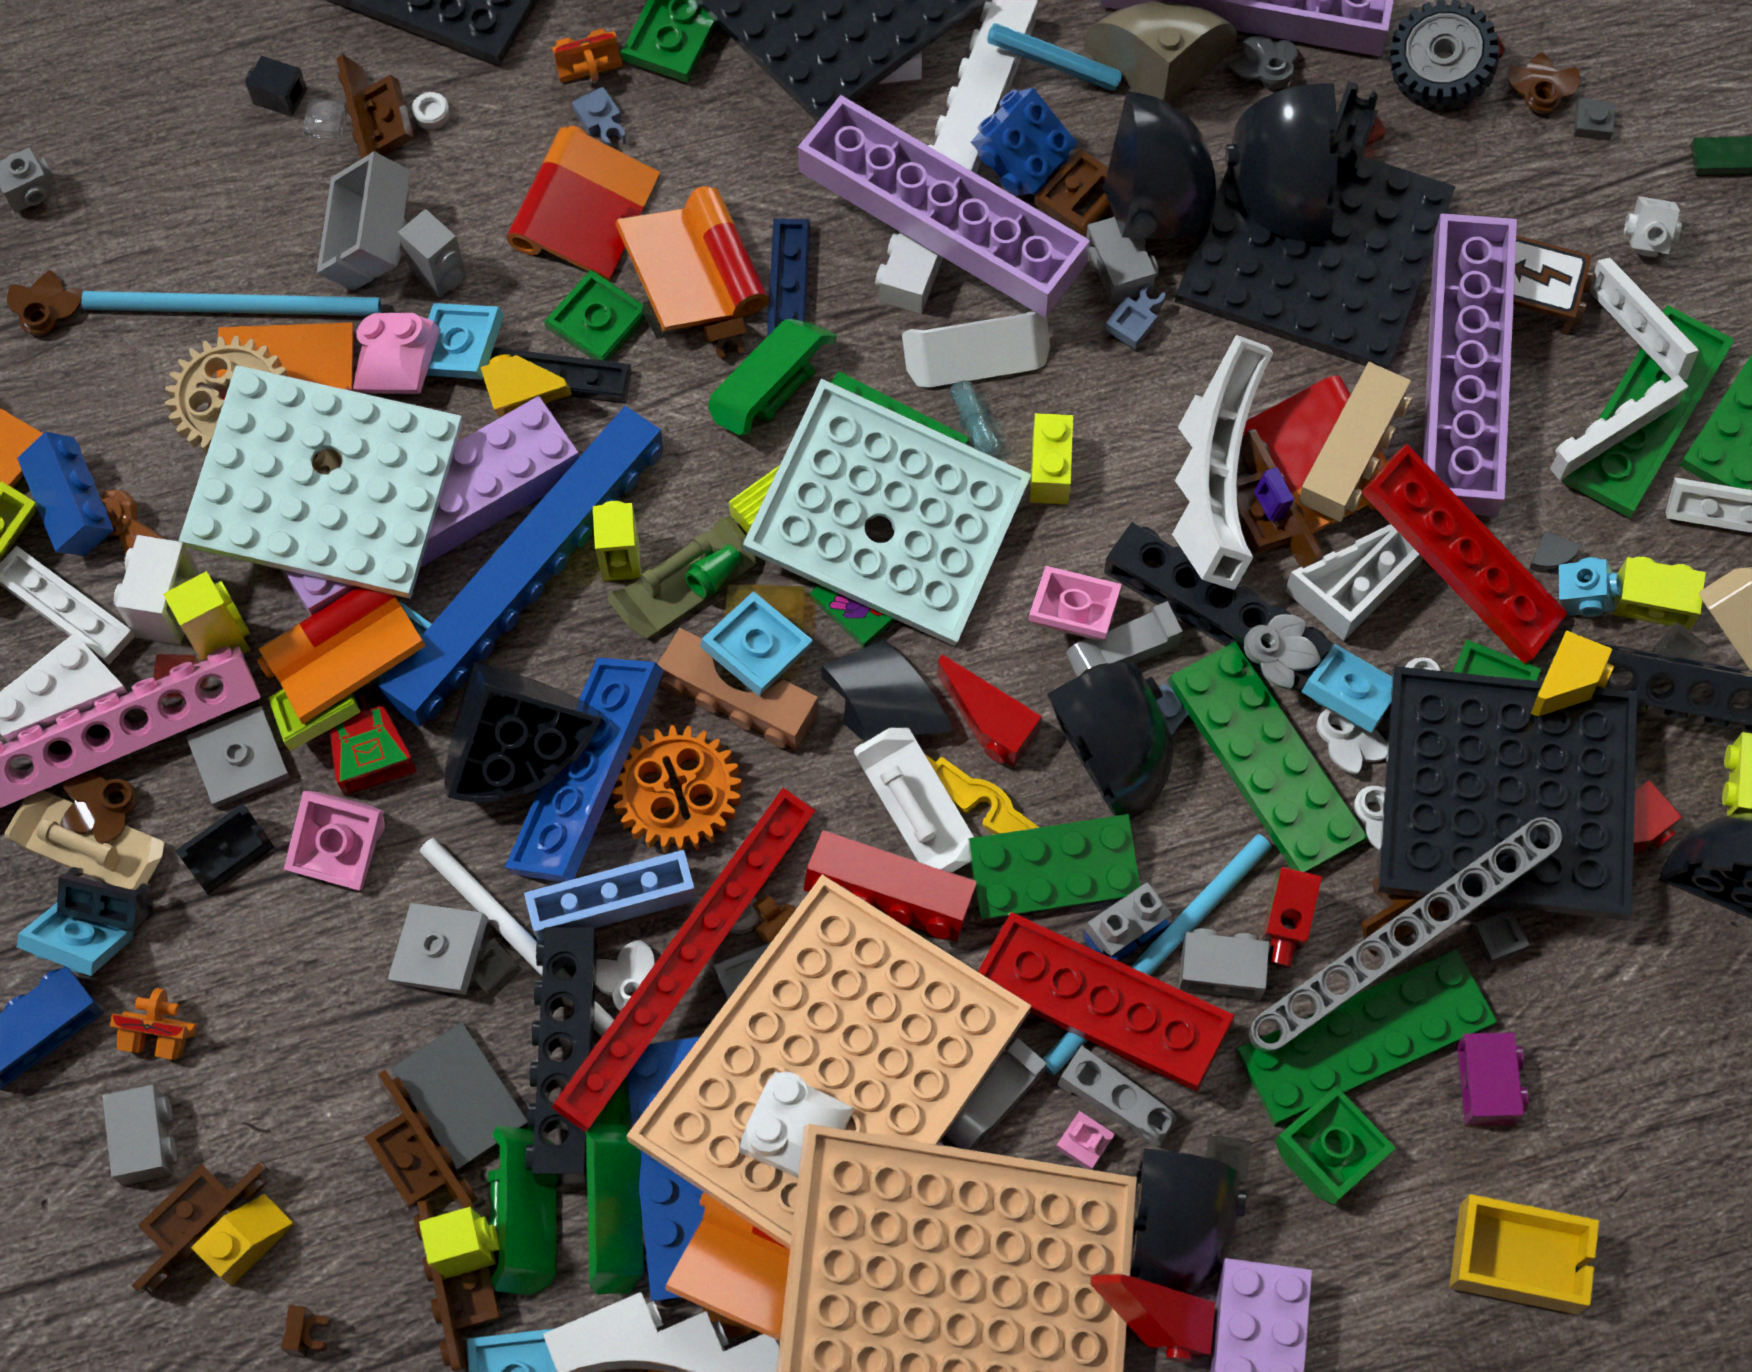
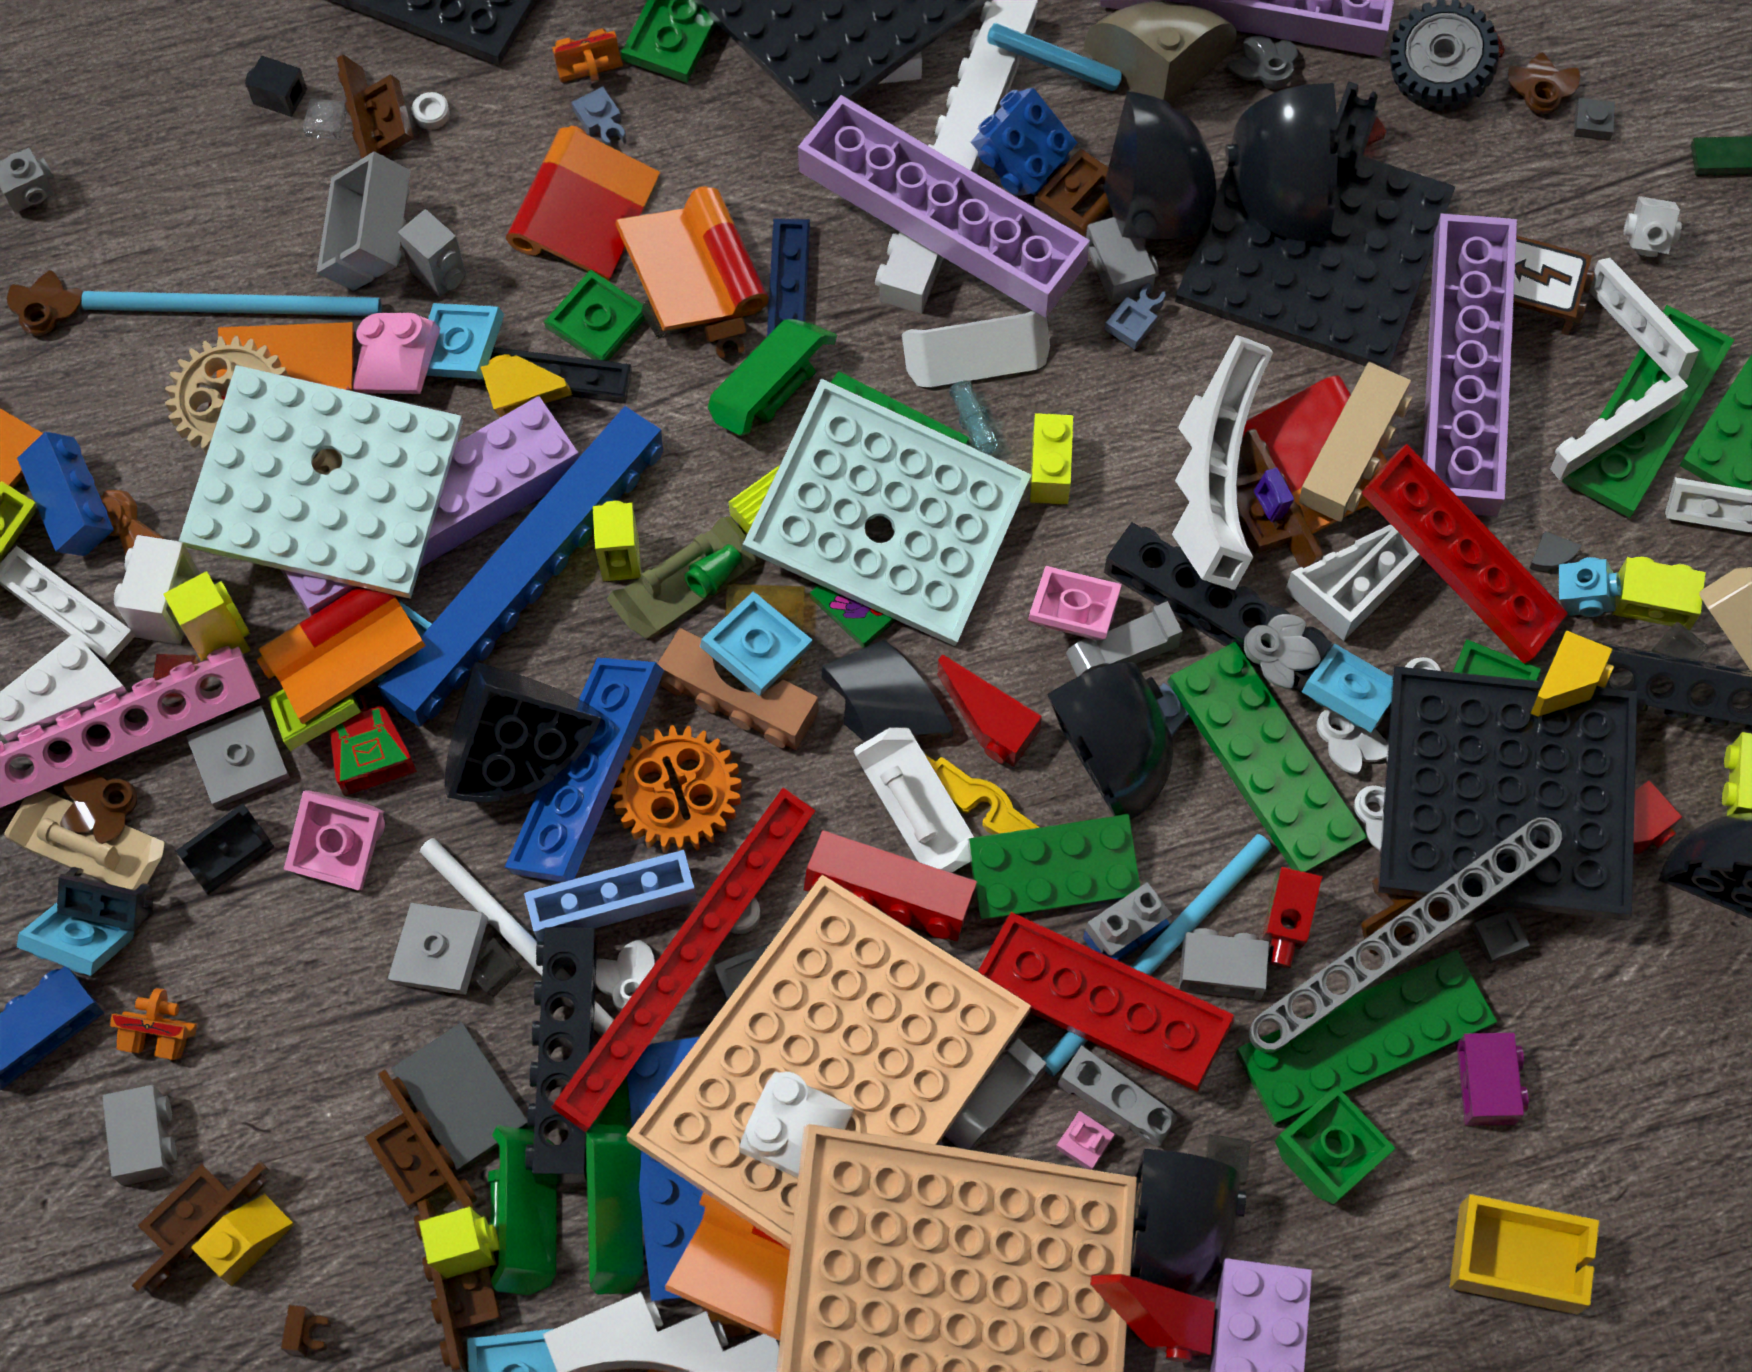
(773, 917): reddish brown tile -> none

